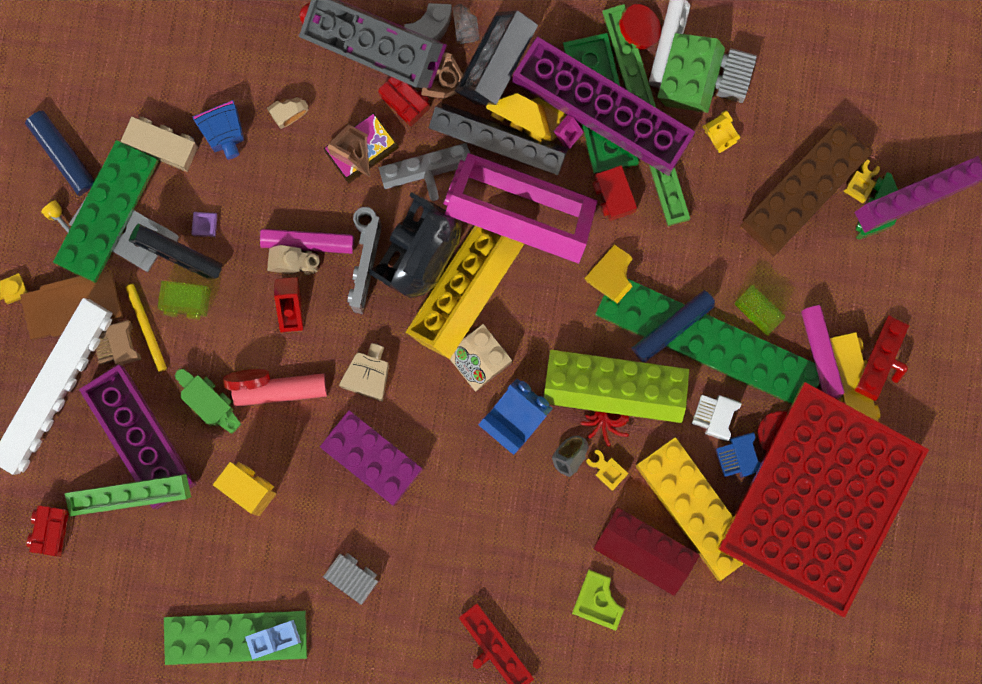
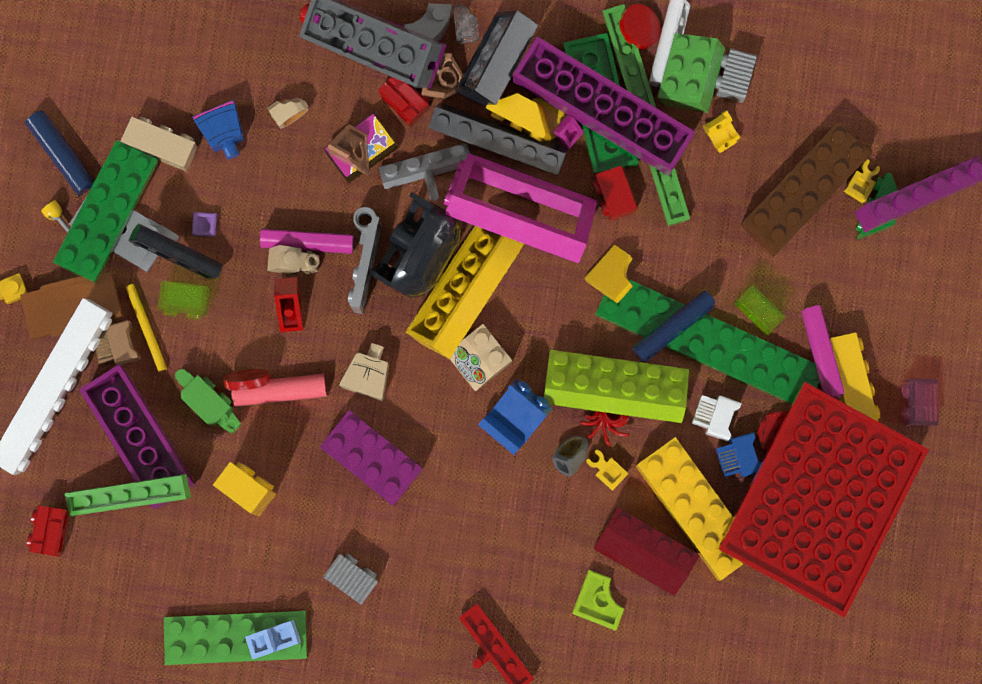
(883, 359): red plate -> none
(921, 403): none -> clear pink brick

